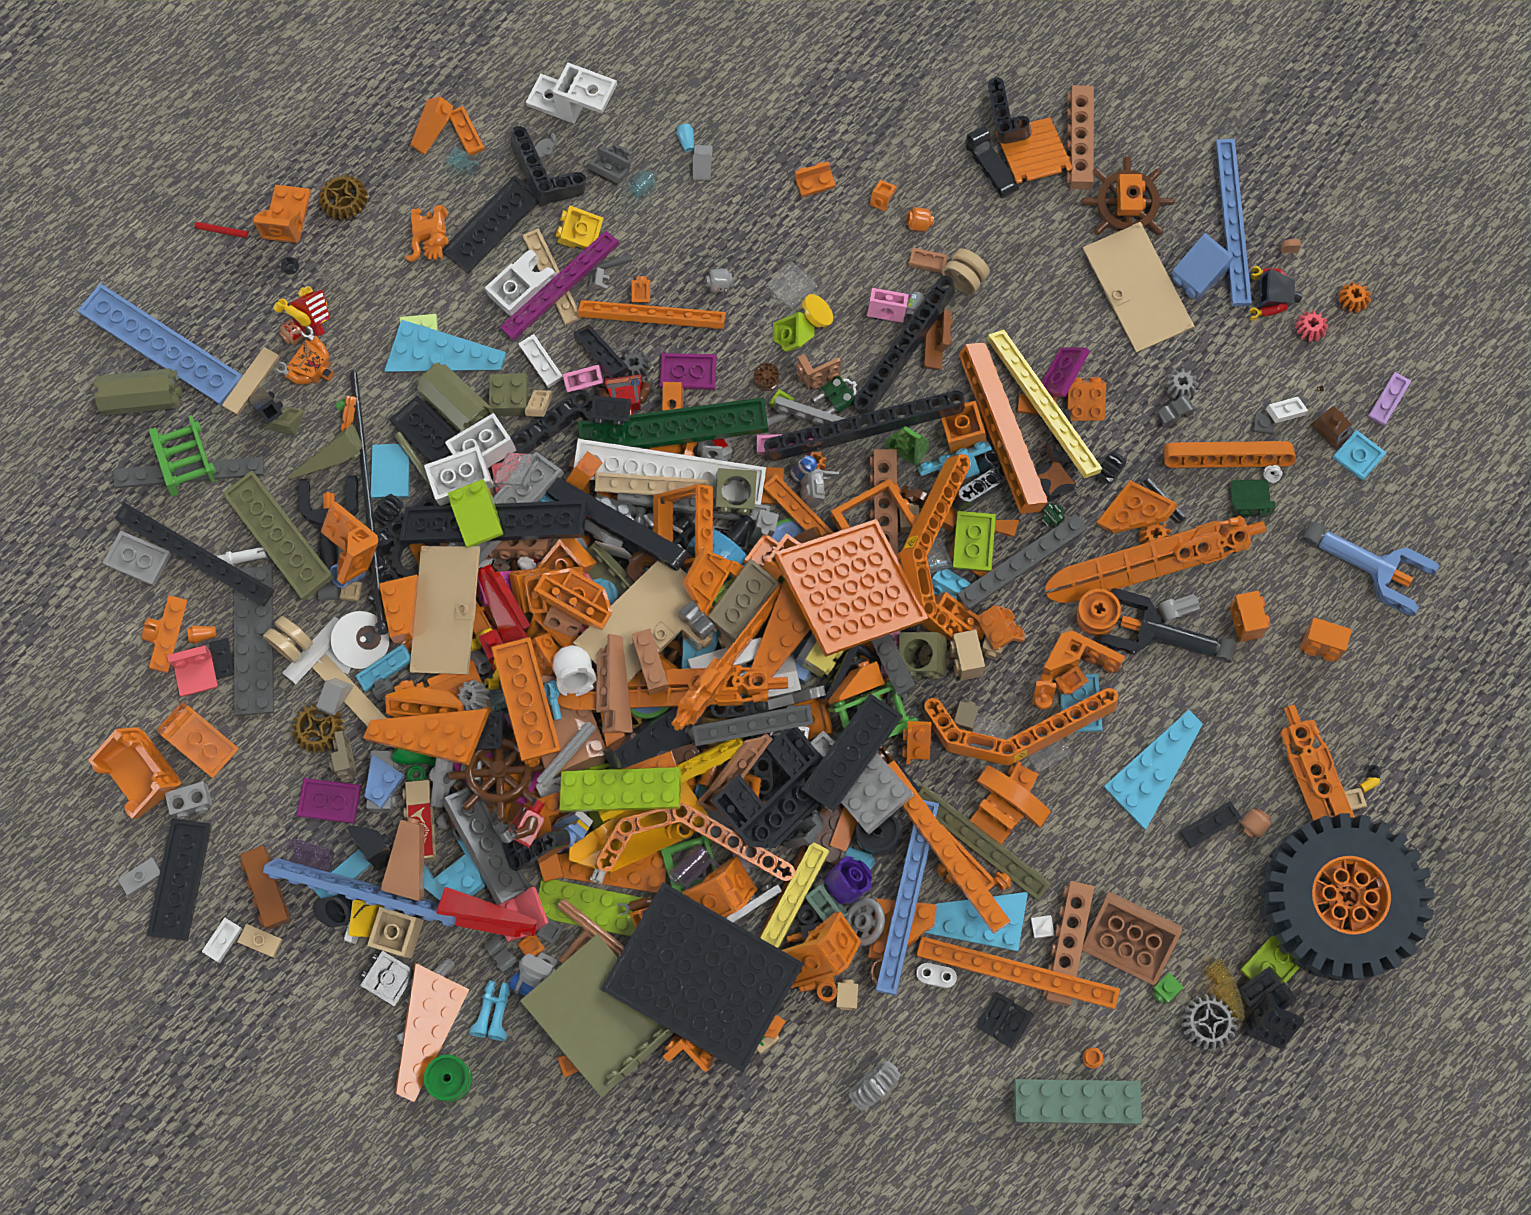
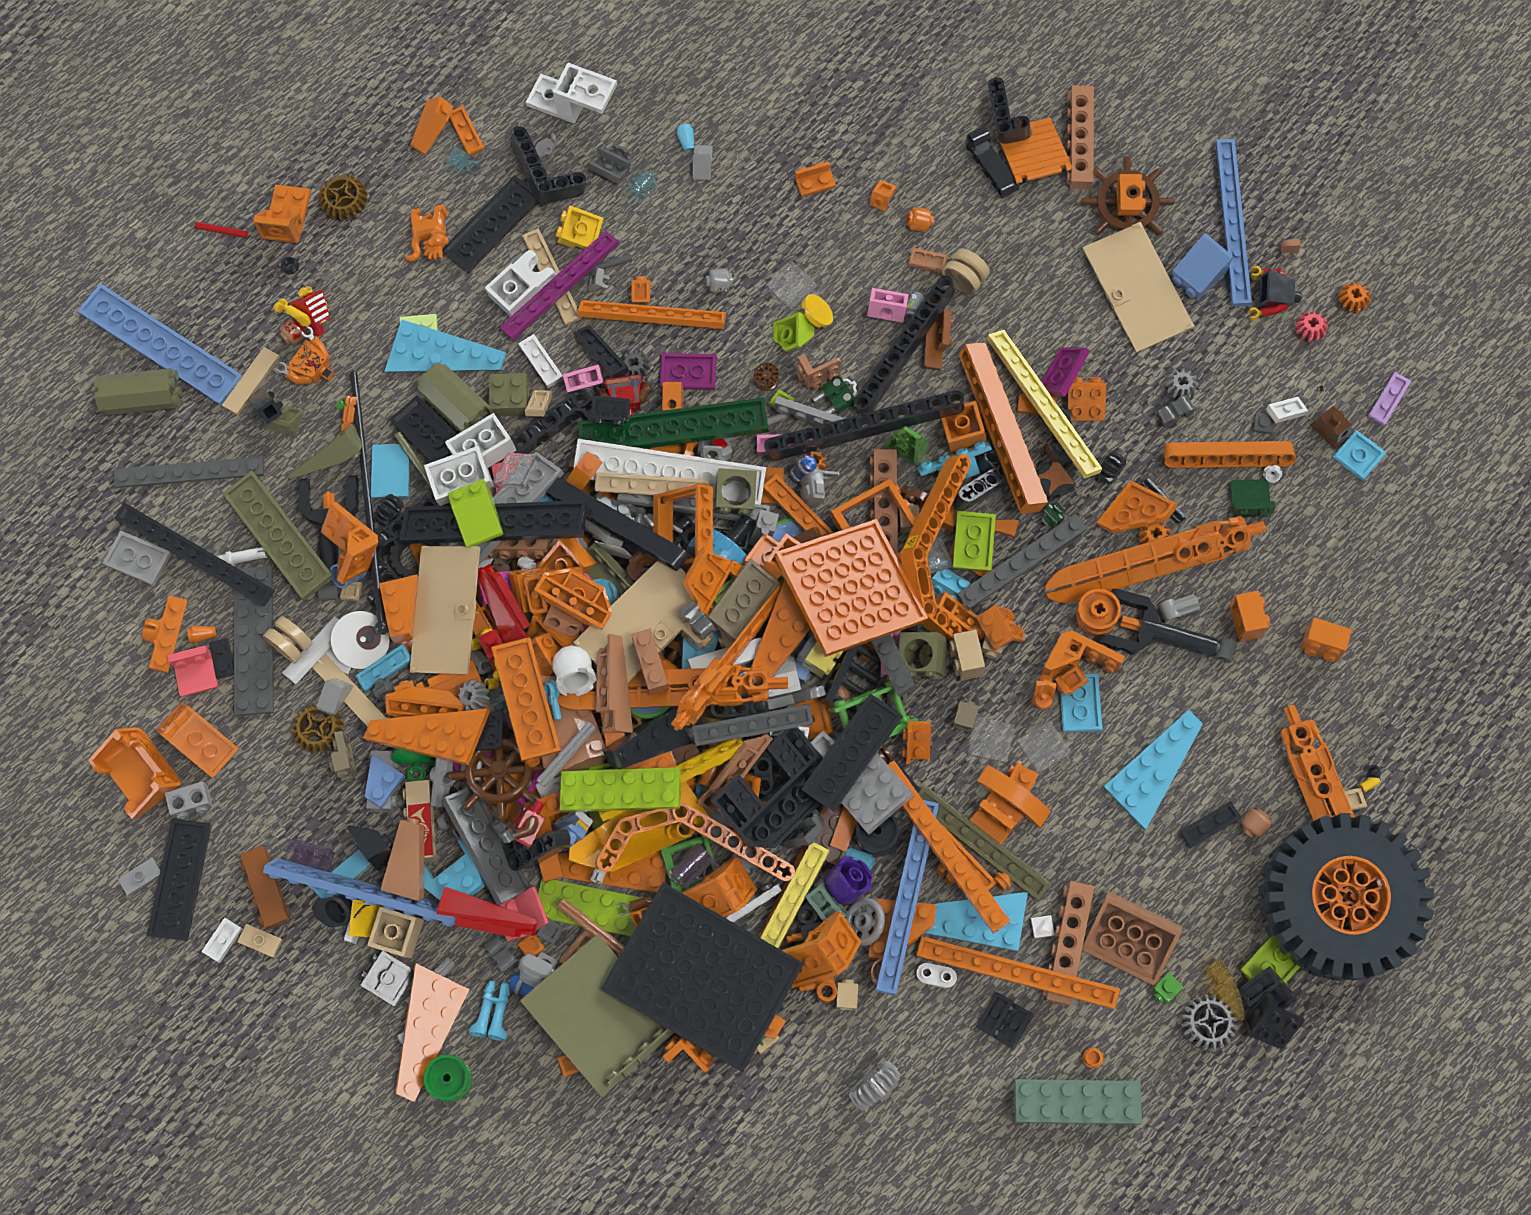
(165, 453): bright green fence -> none
(329, 800): magenta tile -> none
(858, 681): orange slope -> none
(1103, 701): orange beam -> none
(1381, 568): medium blue piece -> none

